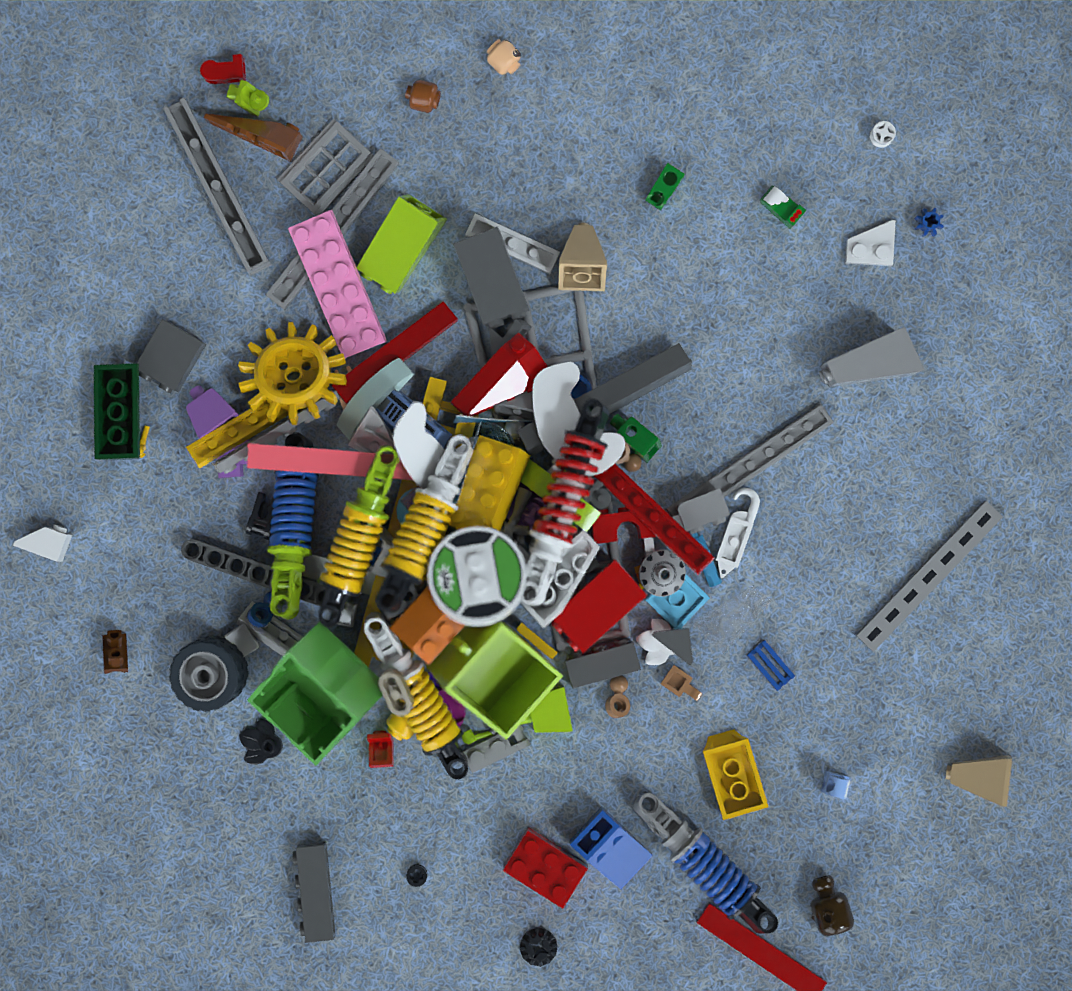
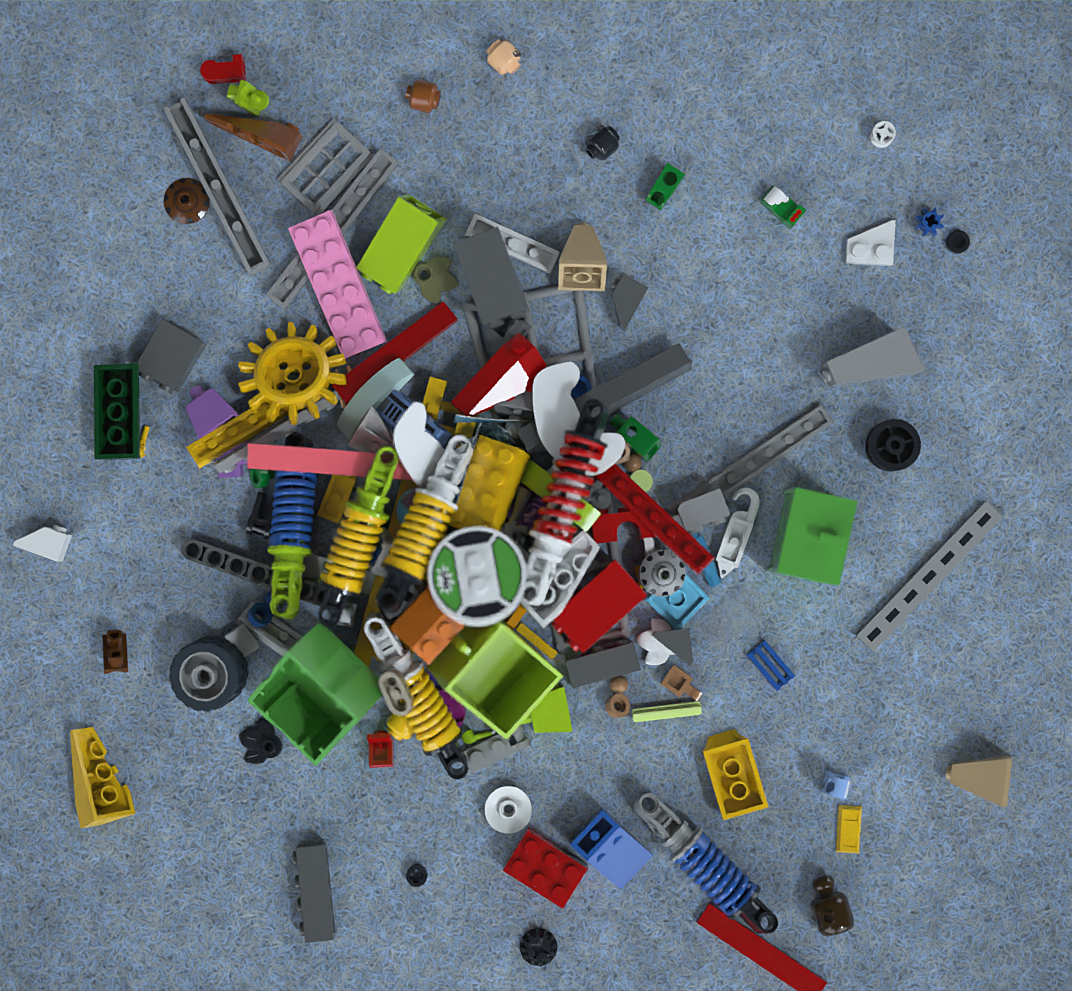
(96, 789): none -> yellow wedge
(192, 210): none -> reddish brown dish
(260, 477): none -> green tile
(336, 495): none -> yellow hinge
(438, 280): none -> olive plate
(504, 821): none -> white dish
(513, 619): none -> light orange tile
(602, 142): none -> black head
(626, 298): none -> dark grey slope
(643, 479): none -> yellowish green tile
(666, 711): none -> yellowish green axle
(813, 536): none -> bright green piece
(848, 829): none -> yellow tile
(879, 445): none -> black wheel
(957, 242): none -> black tile

